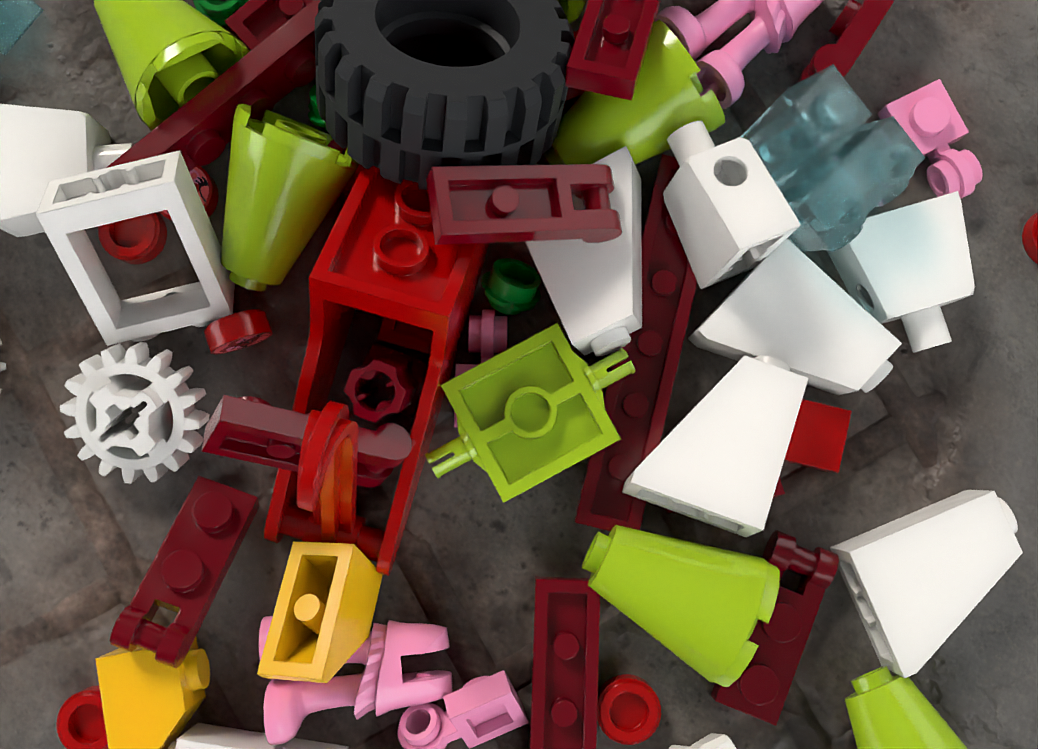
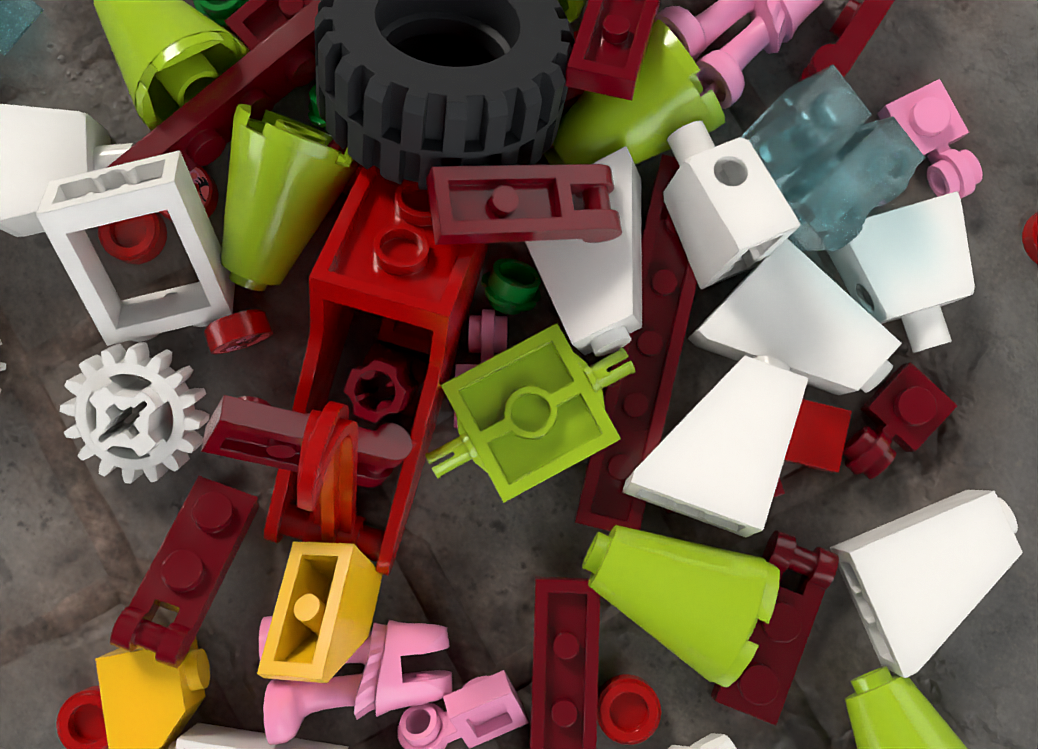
(905, 410): none -> dark red plate

